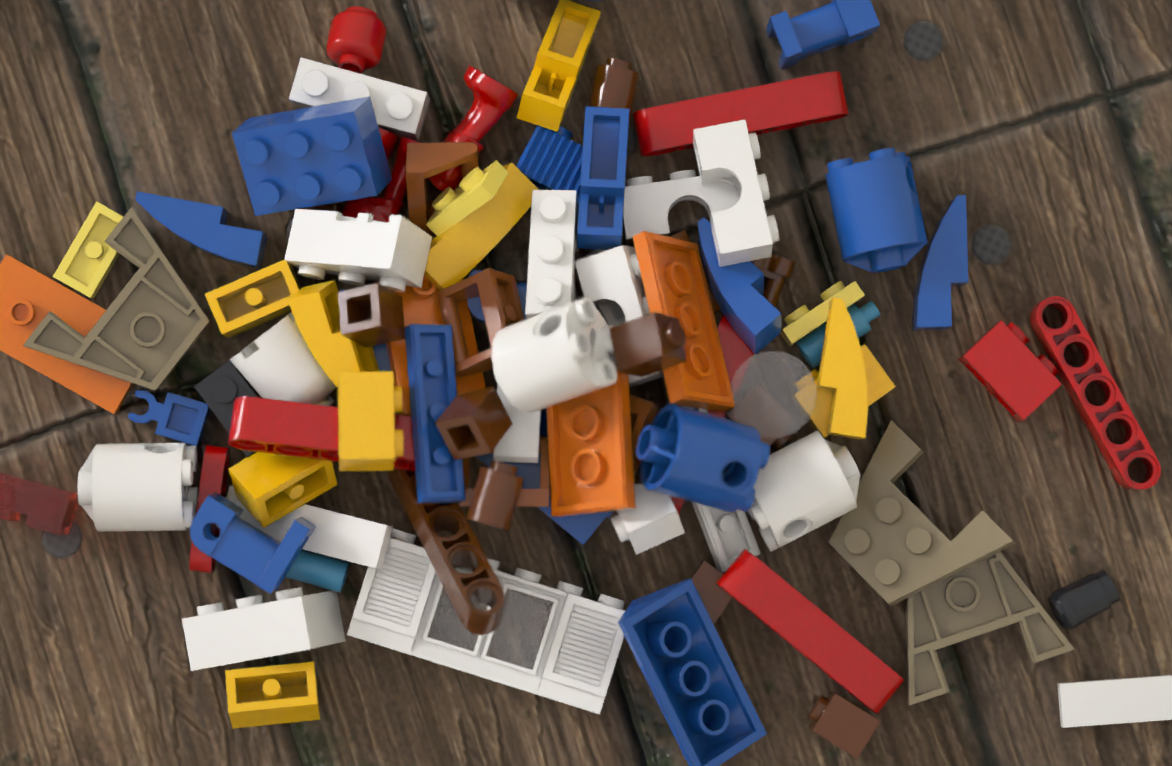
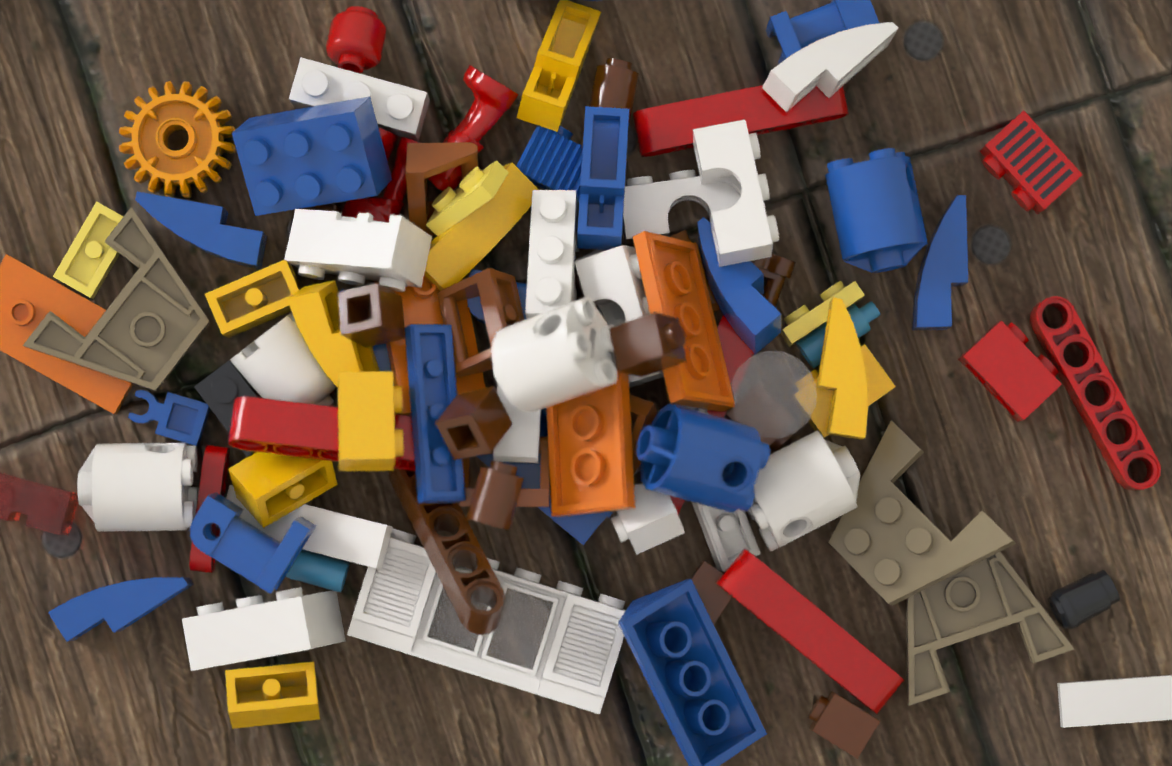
(116, 604): none -> blue slope
(156, 124): none -> light orange gear
(827, 63): none -> white slope
(1029, 164): none -> red brick

